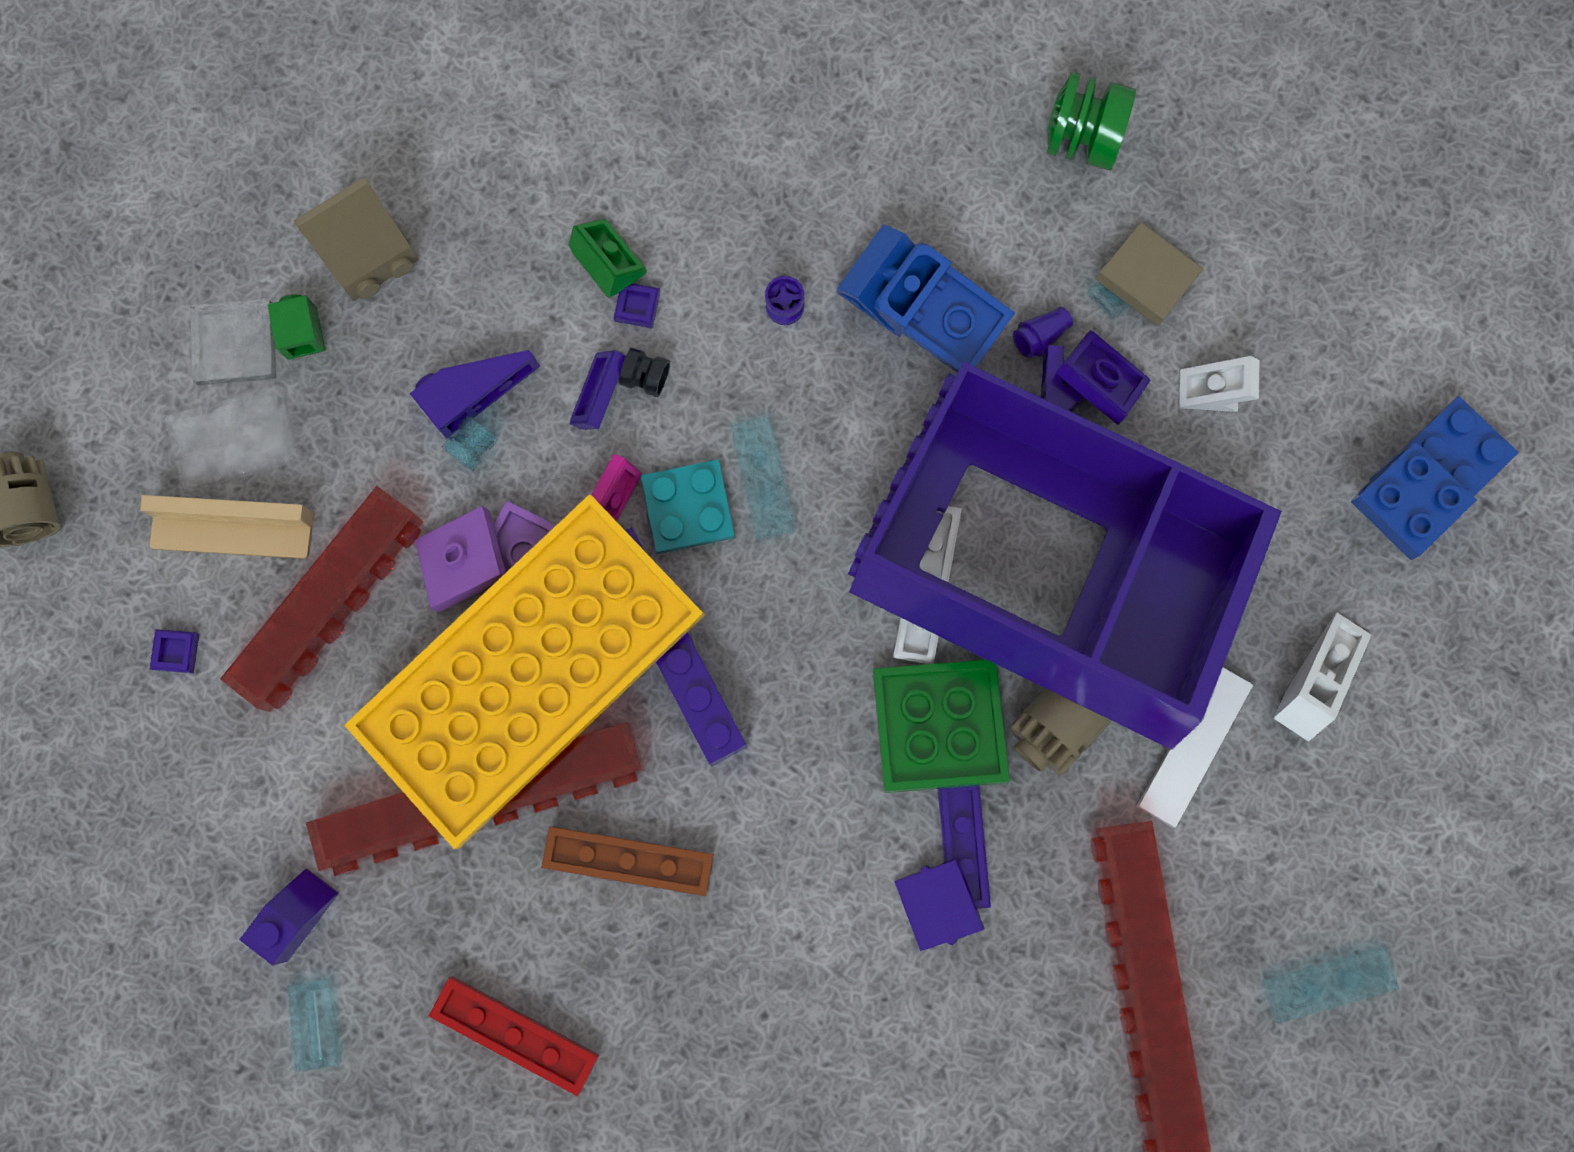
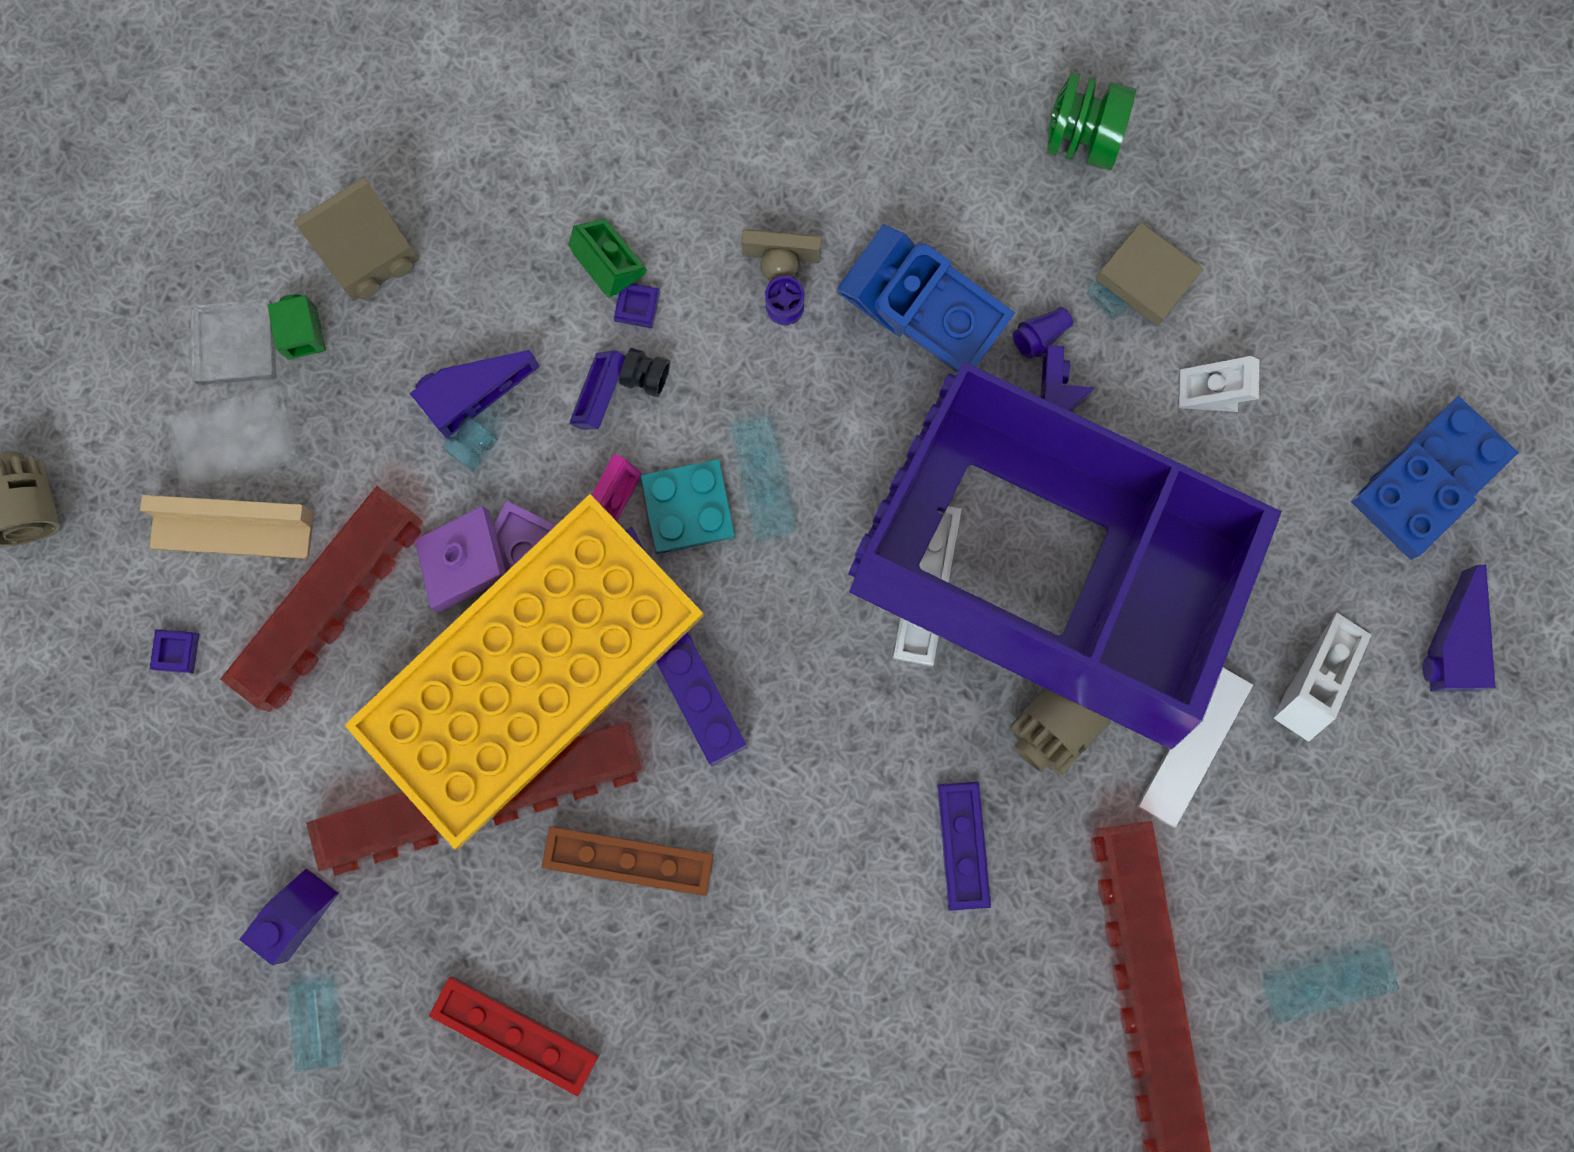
(780, 251): none -> dark tan tile
(939, 905): dark purple piece -> none
(940, 726): green plate -> none
(1103, 377): dark purple tile -> none
(1462, 646): none -> dark purple slope

